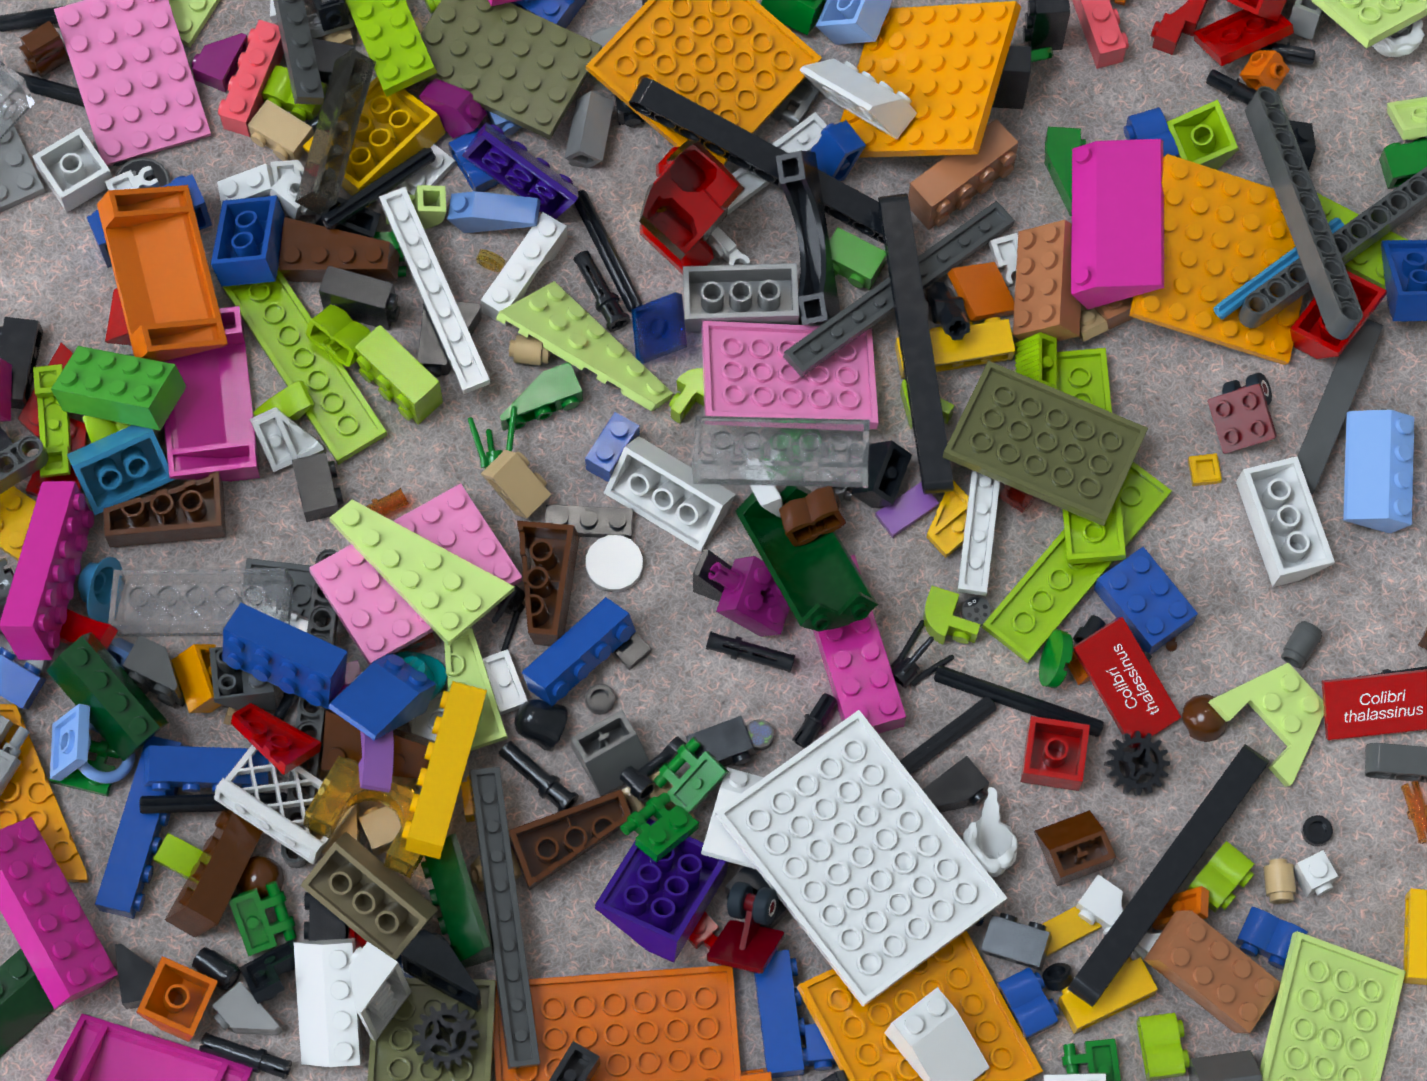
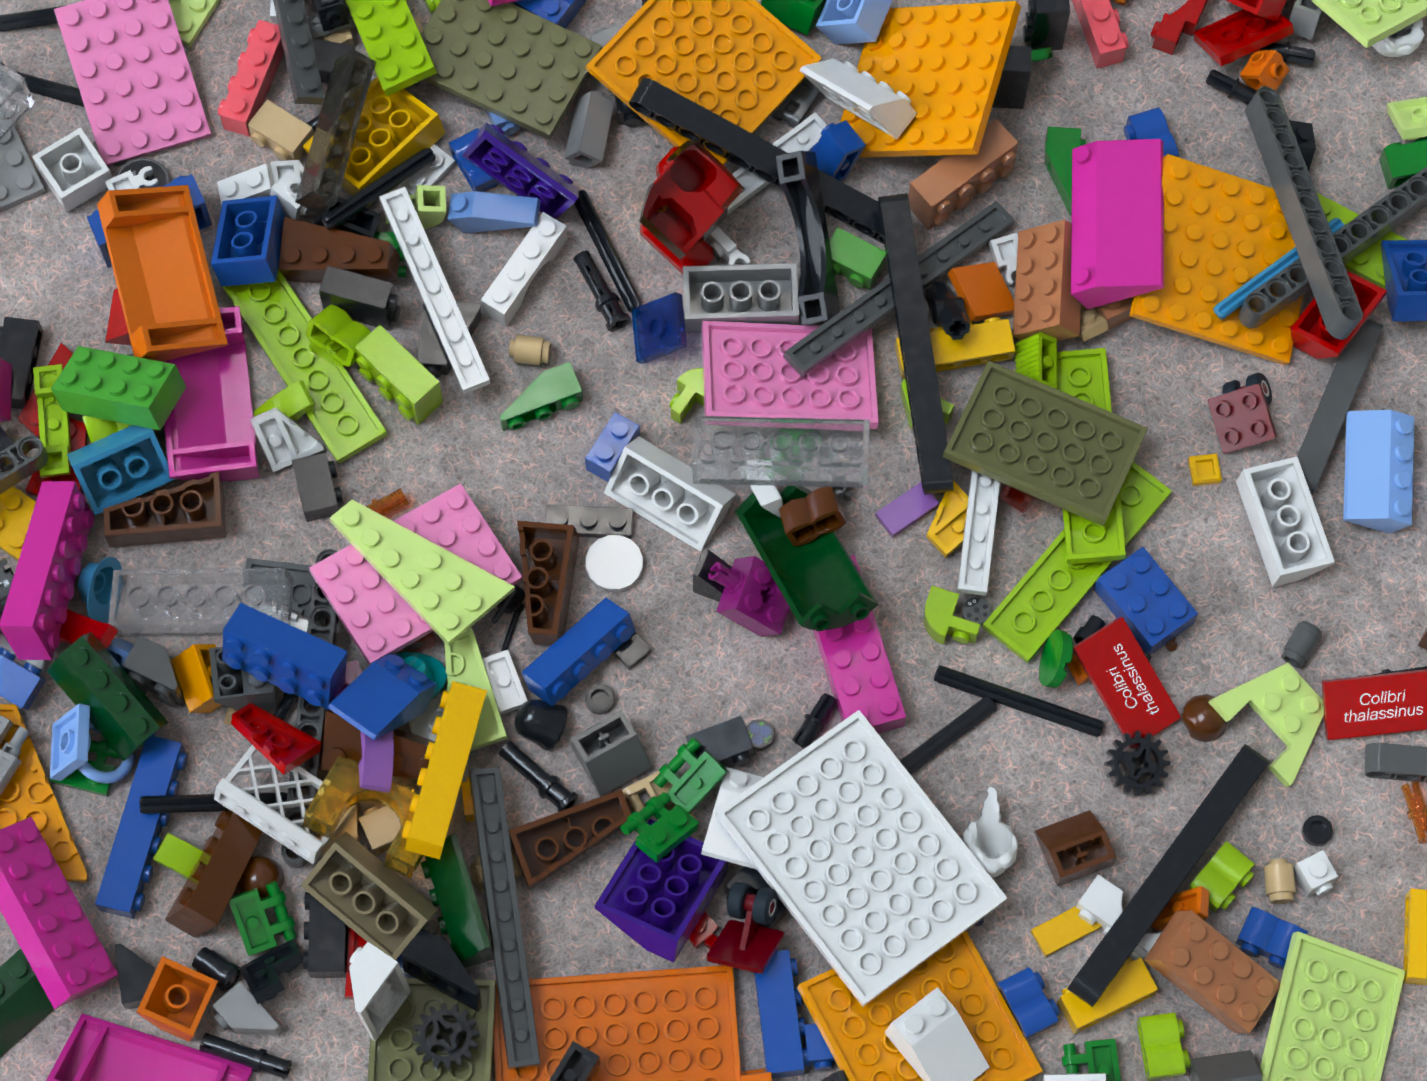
(43, 49): reddish brown brick -> none
(196, 767): blue brick -> none
(219, 61): magenta slope -> none
(279, 92): lime brick -> none
(326, 1004): white slope -> none
(454, 106): magenta slope -> none
(490, 260): clear yellow tile -> none
(490, 456): green plant -> none
(516, 483): tan brick -> none
(583, 342): yellowish green wing -> none
(639, 781): black brick -> none
(717, 641): black pin -> none
(886, 471): black brick -> none
(906, 670): black plant -> none
(958, 787): black slope -> none
(1017, 941): brick -> none
(1055, 753): red brick -> none
(1057, 976): black tile -> none
(1204, 136): lime slope -> none

